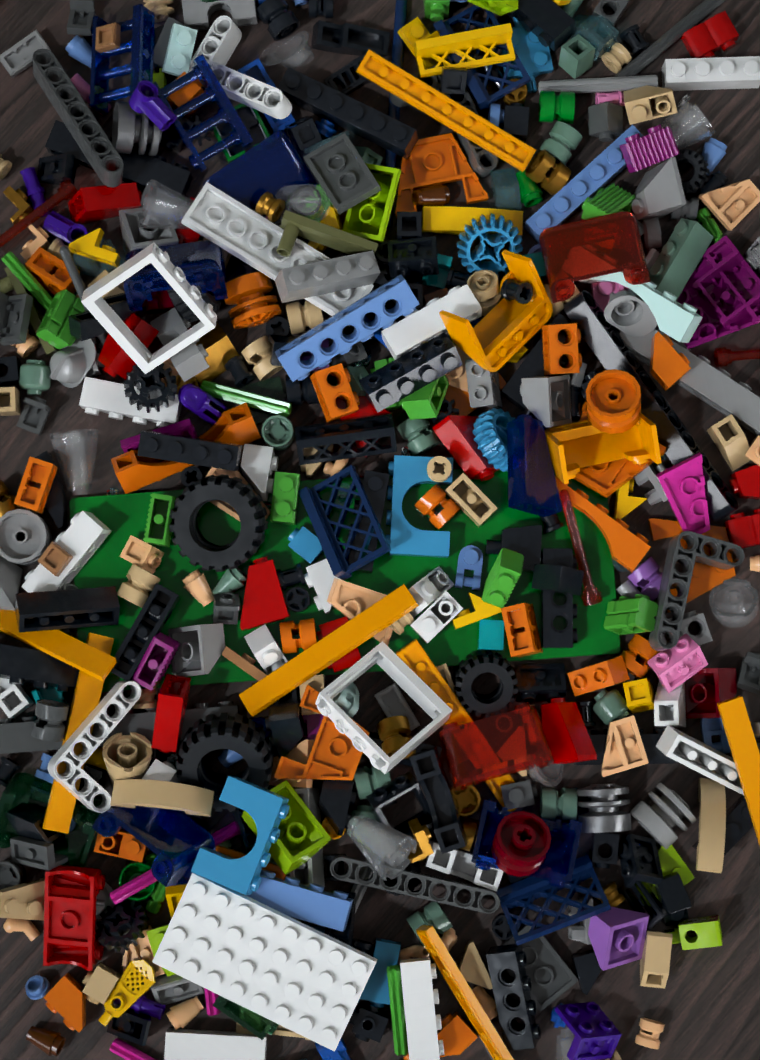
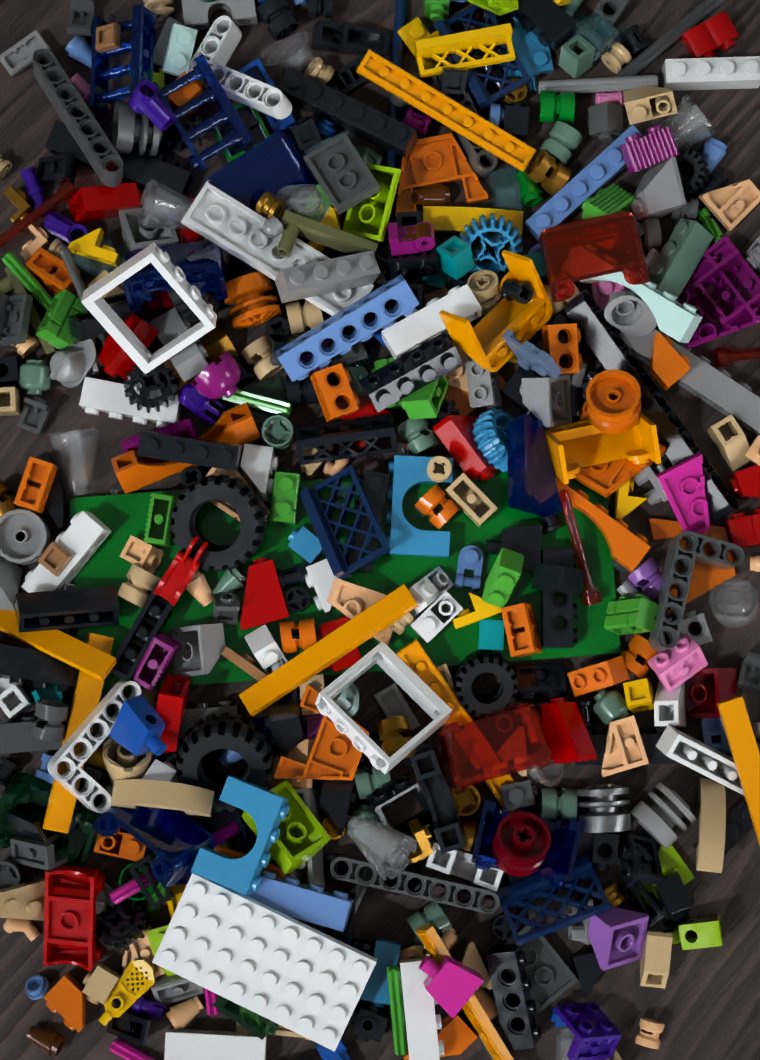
(139, 727): none -> blue torso
(162, 900): none -> black tile
(180, 573): none -> red arm
(219, 378): none -> magenta cylinder
(272, 227): none -> light grey hinge
(319, 71): none -> tan wheel
(411, 238): none -> magenta leg
(418, 121): none -> magenta bush
(450, 982): none -> dark pink torso
(455, 257): none -> teal panel
(531, 357): none -> sand blue wing

